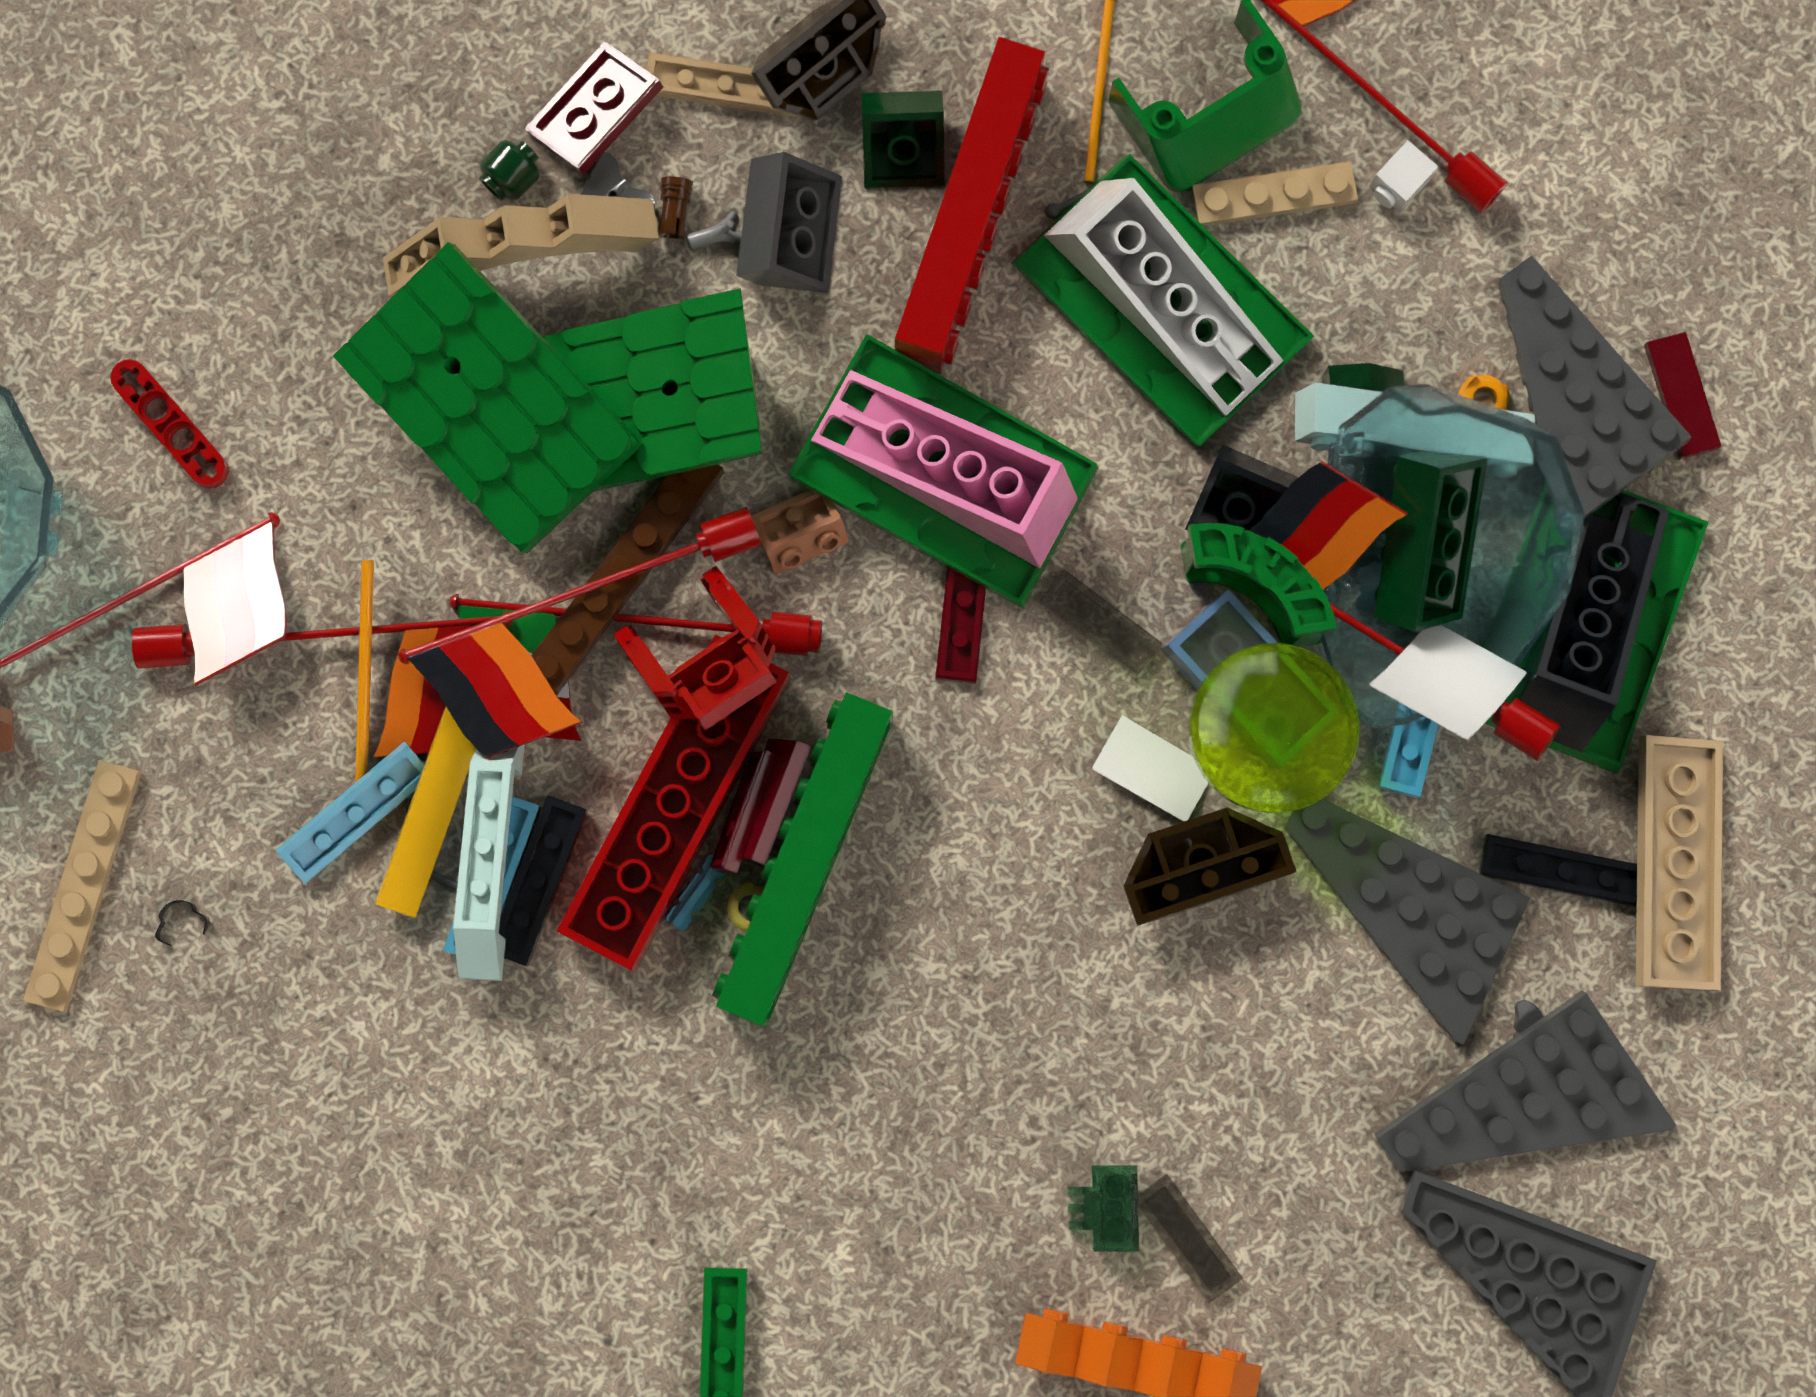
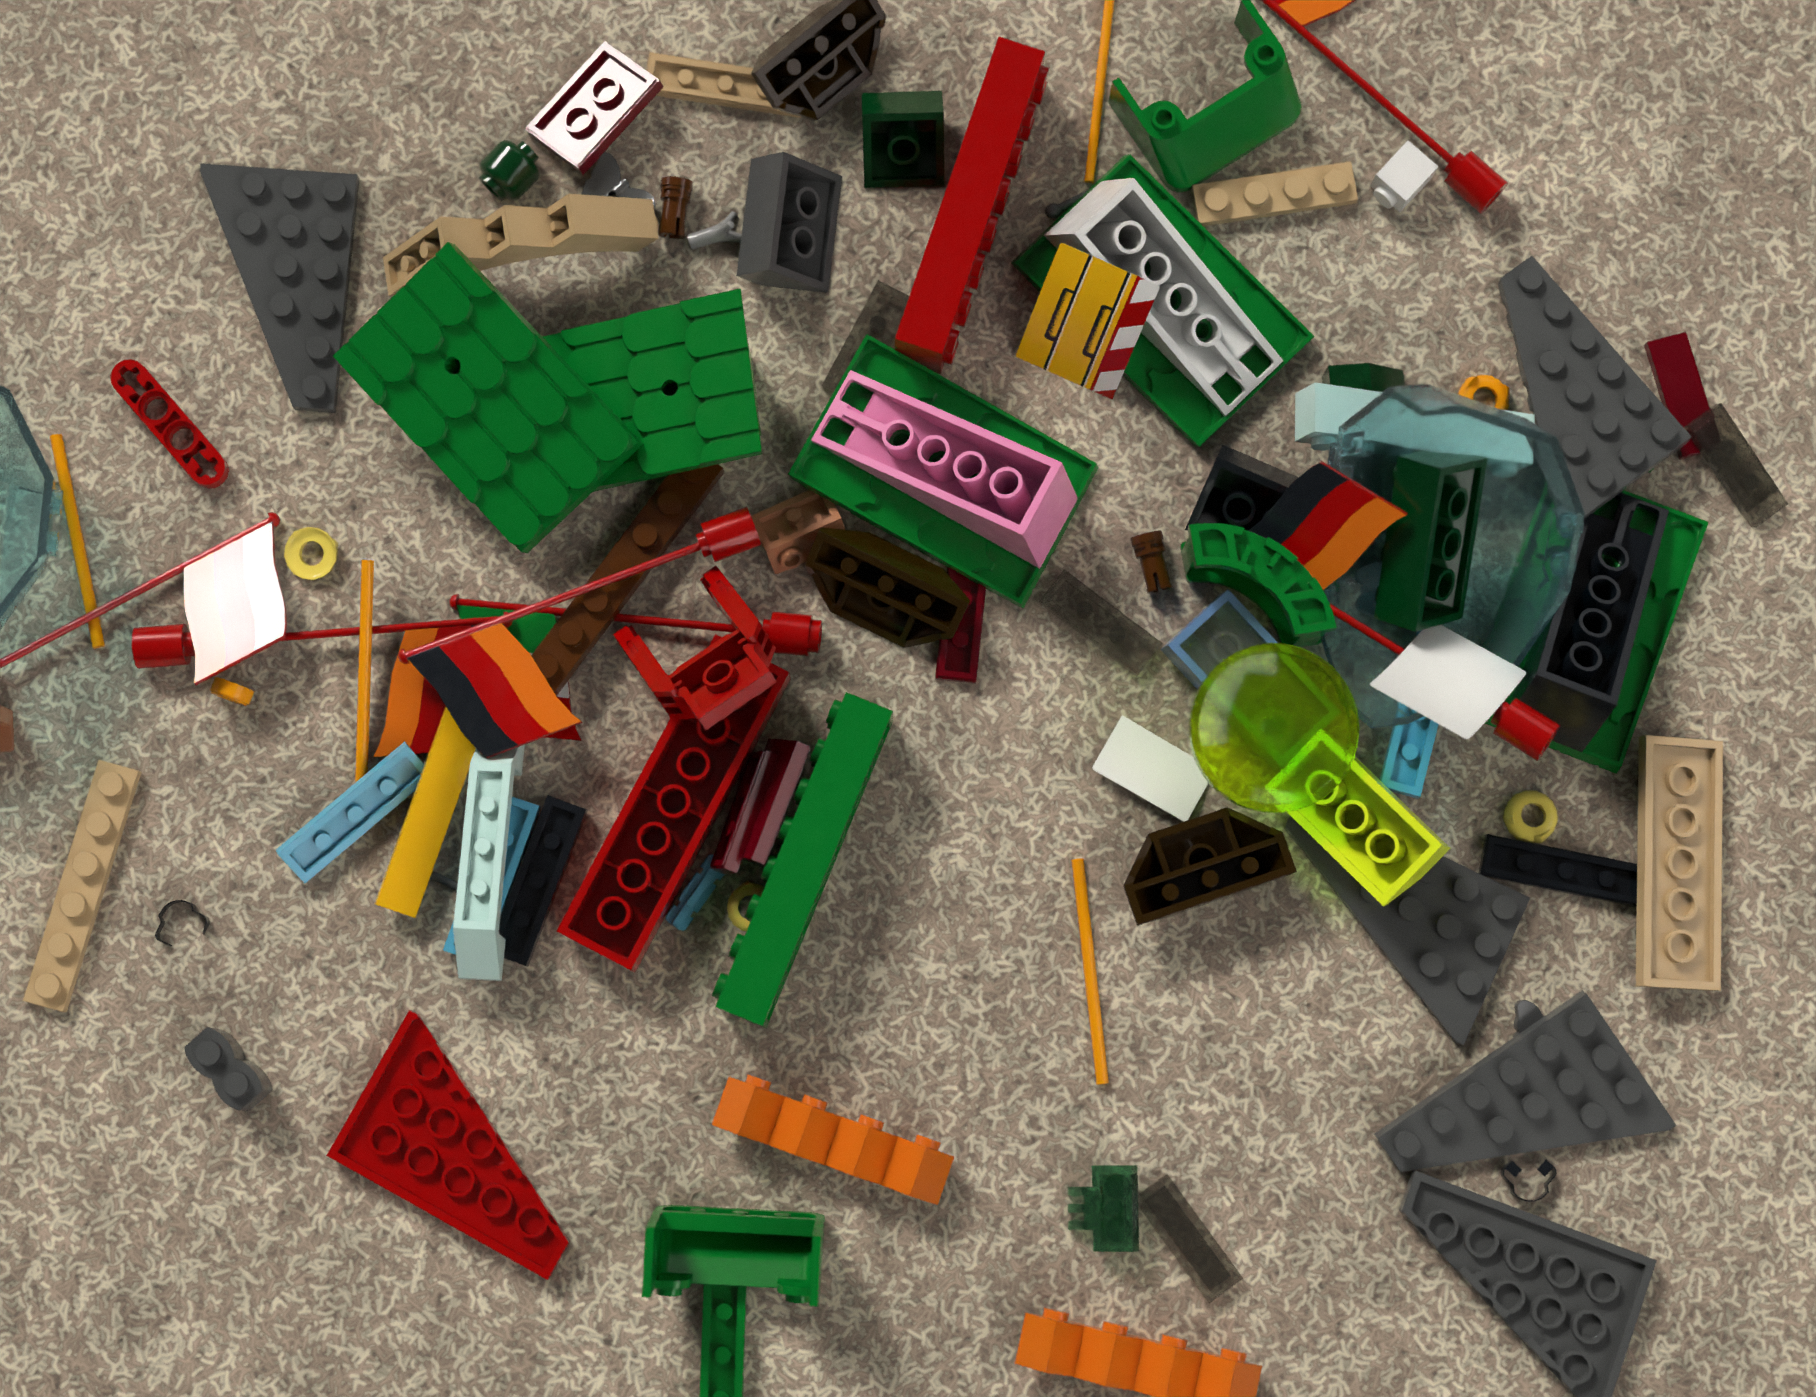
(76, 538): none -> light orange axle
(221, 1058): none -> dark grey brick
(231, 691): none -> light orange tile
(294, 549): none -> light yellow piece
(295, 257): none -> dark grey wing
(438, 1150): none -> red wing
(733, 1250): none -> green windscreen
(833, 1140): none -> orange brick
(878, 319): none -> clear smoke tile
(885, 588): none -> dark brown wedge
(1087, 320): none -> yellow sticker
(1090, 971): none -> light orange axle
(1149, 550): none -> reddish brown pin
(1372, 834): none -> neon yellow slope
(1514, 821): none -> light yellow piece
(1514, 1169): none -> black piece
(1736, 465): none -> clear smoke tile

